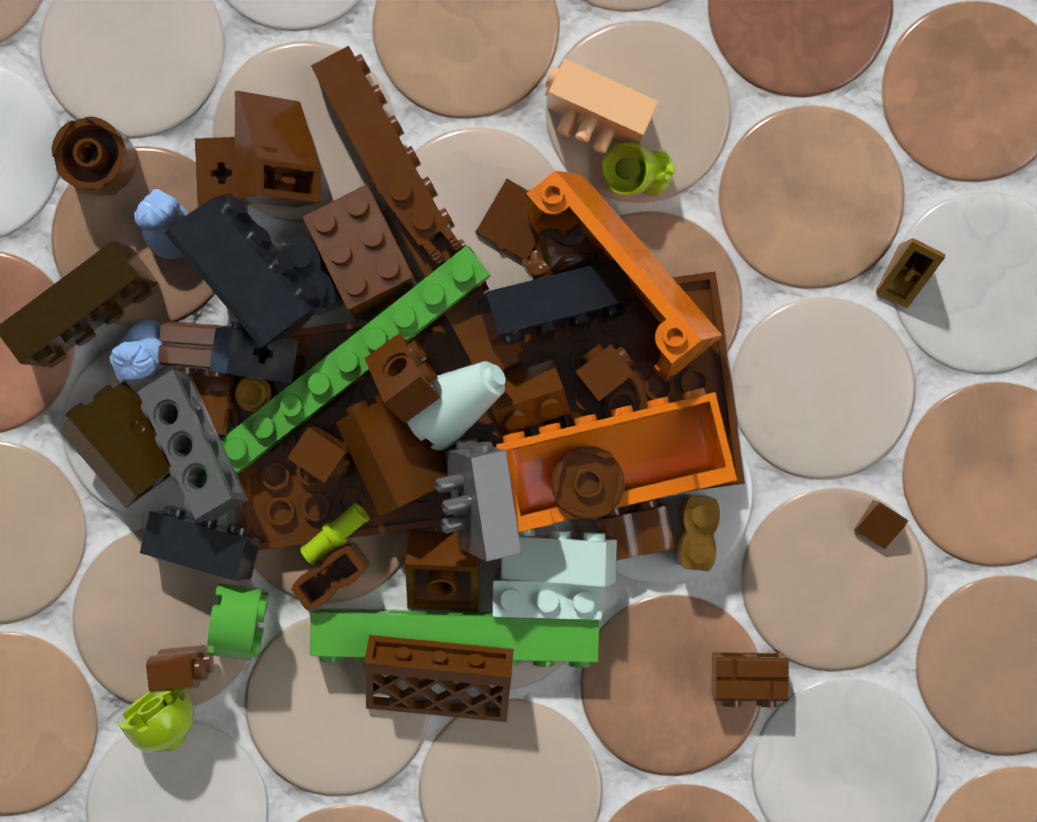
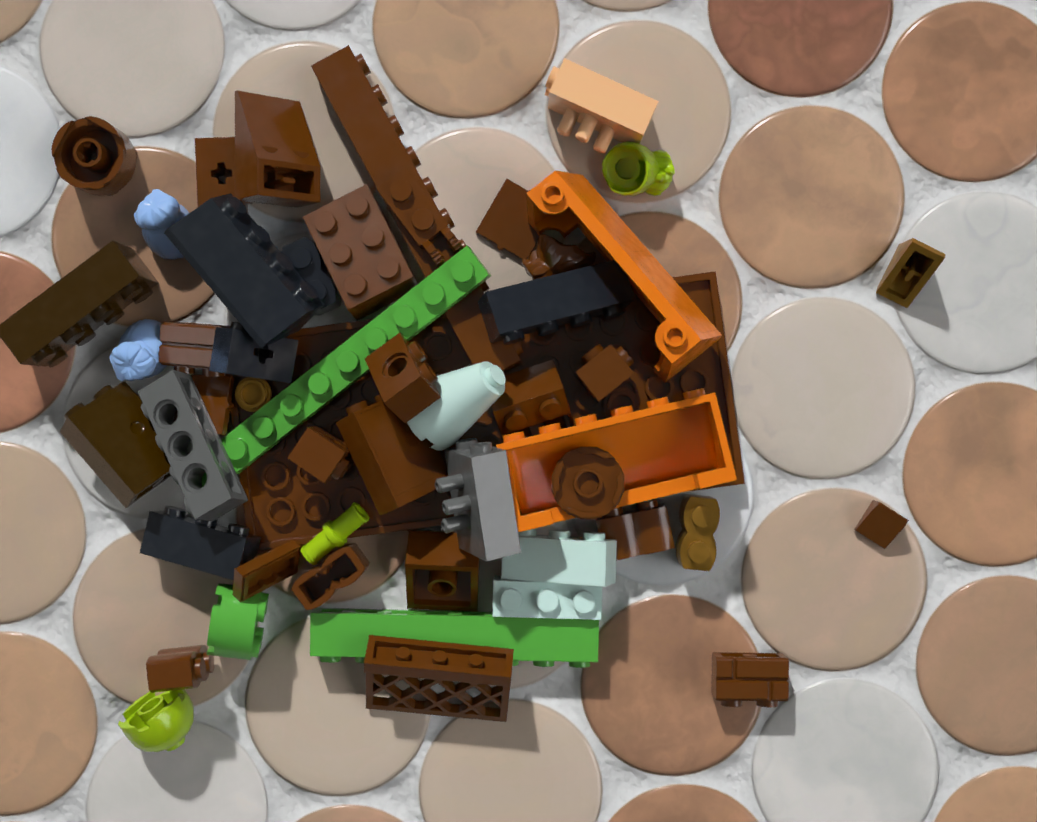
(266, 570): none -> reddish brown plate

